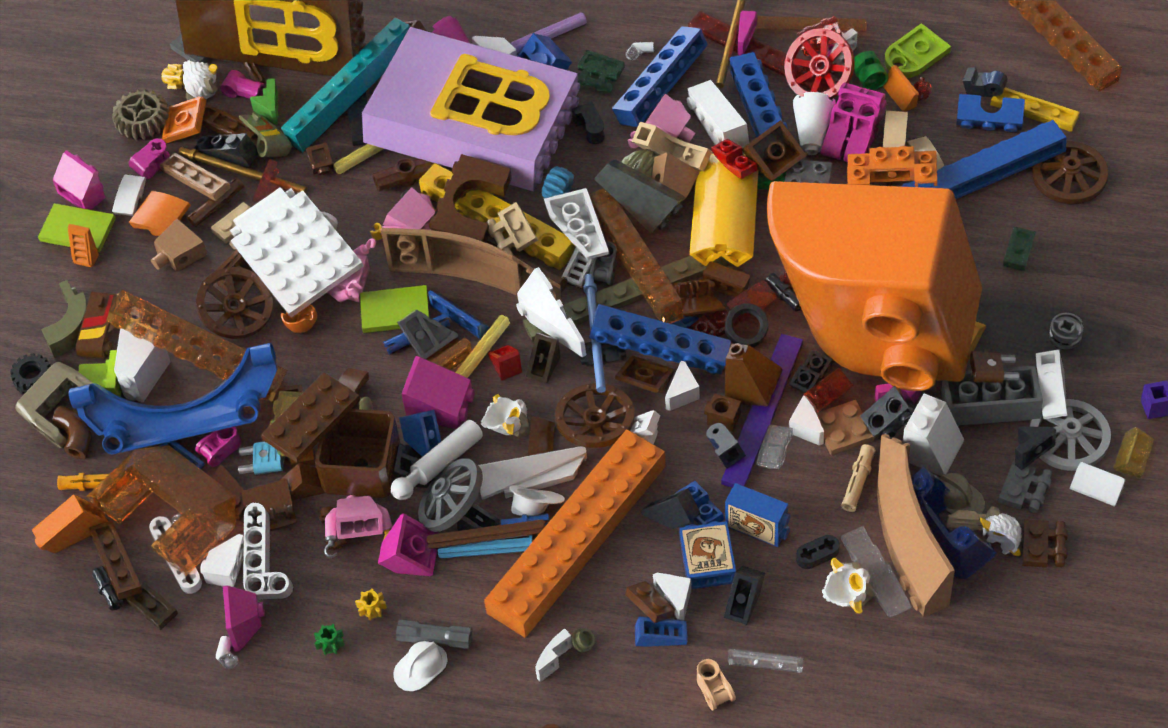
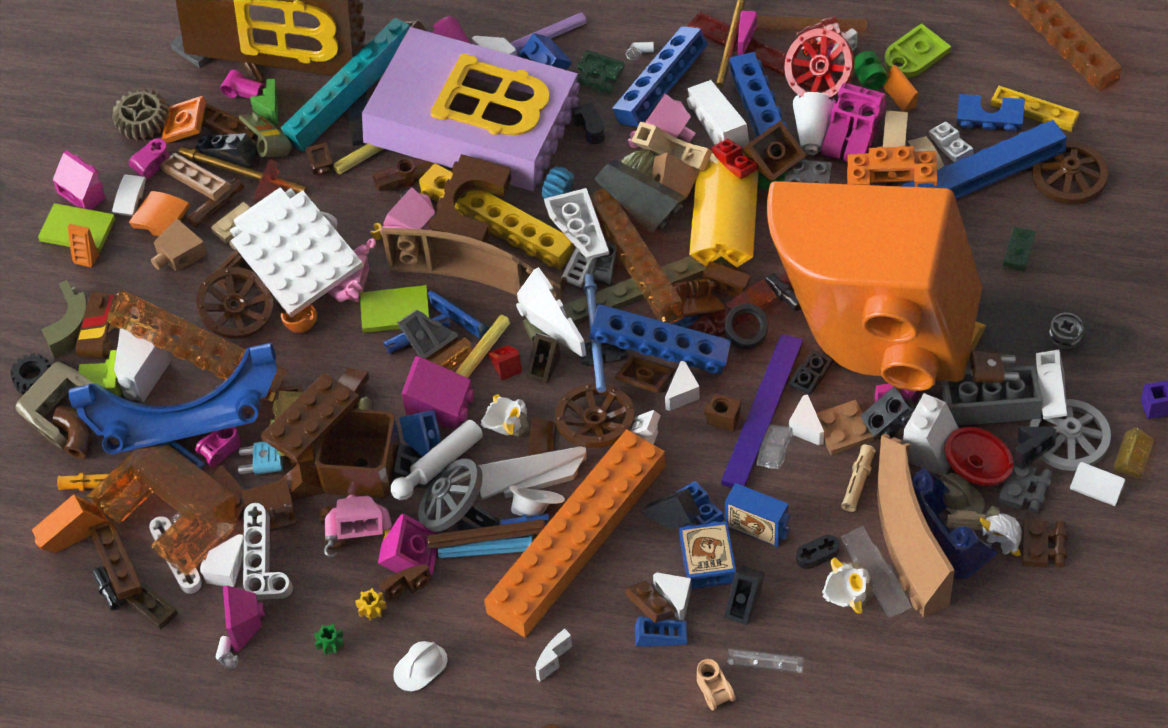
(173, 76): yellow gear -> none
(199, 79): white hair -> none
(411, 578): none -> reddish brown slope
(452, 636): dark grey axle -> none
(517, 227): tan plate -> none
(582, 640): olive plate -> none
(725, 444): leg -> none
(750, 375): reddish brown slope -> none
(828, 390): clear red slope -> none
(924, 88): clear red plate -> none
(949, 142): none -> white slope
(978, 456): none -> red dish
(984, 83): black leg -> none

